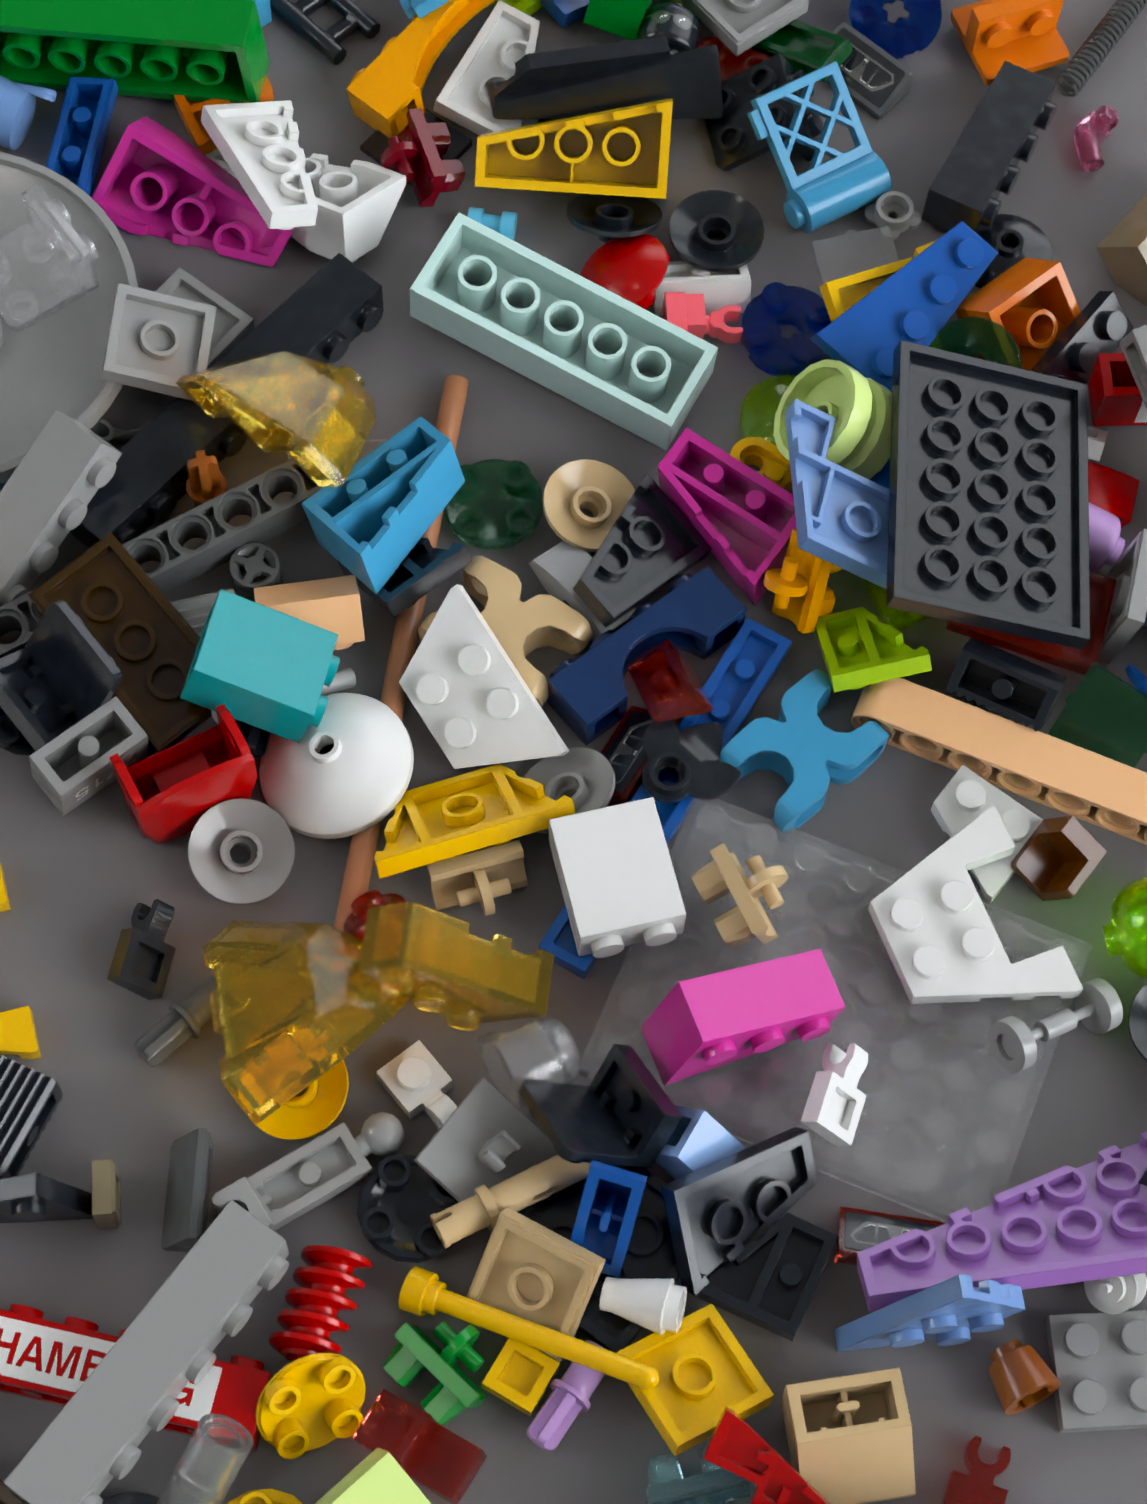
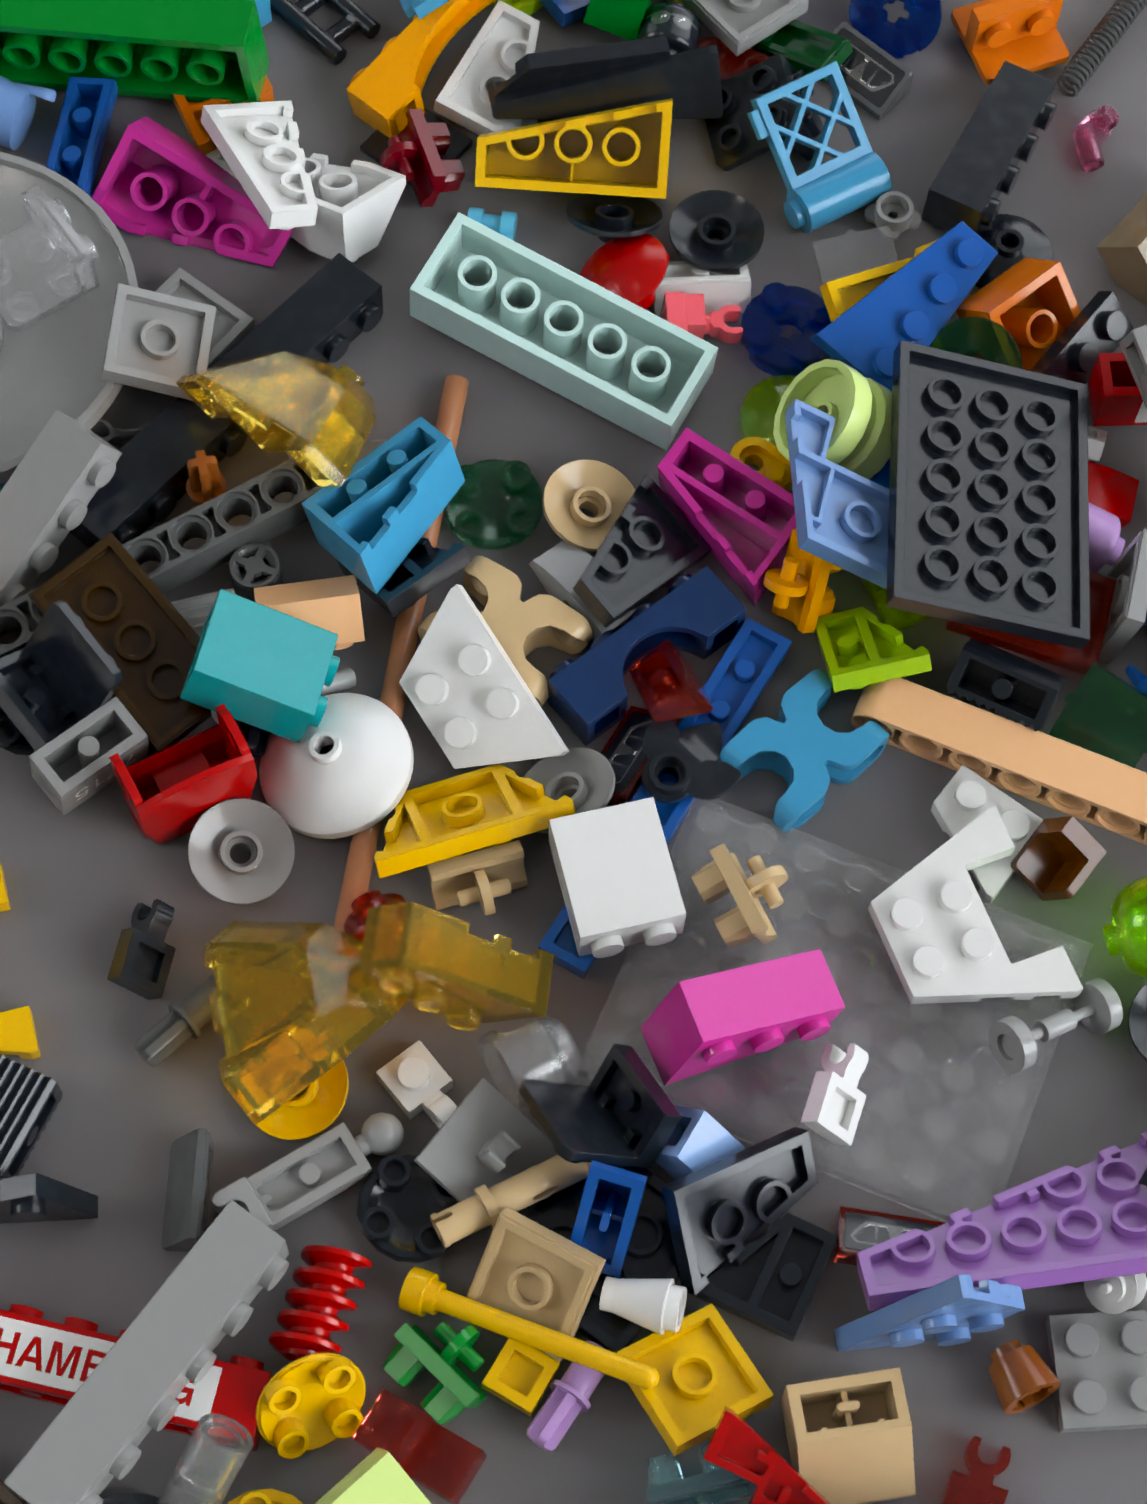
(106, 1194): dark tan tile -> none

